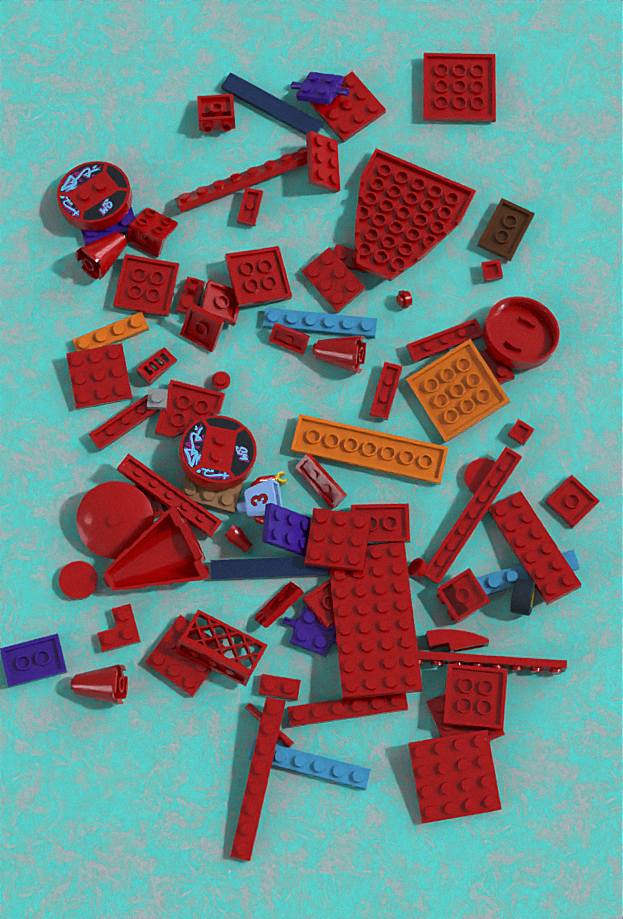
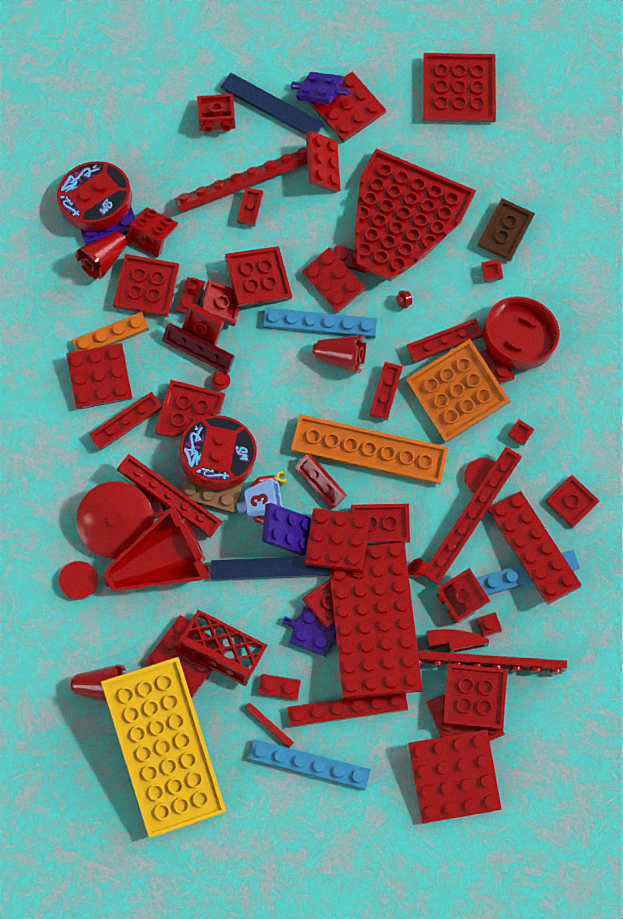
(33, 660): dark purple plate -> none
(124, 633): red plate -> none
(150, 379): red slope -> none
(157, 399): light grey plate -> none
(163, 747): none -> yellow plate
(198, 348): none -> dark red plate
(238, 538): red cone -> none
(258, 779): red plate -> none
(278, 605): red hinge -> none
(289, 338): red plate -> none
(489, 624): none -> red plate
(523, 596): black wheel -> none

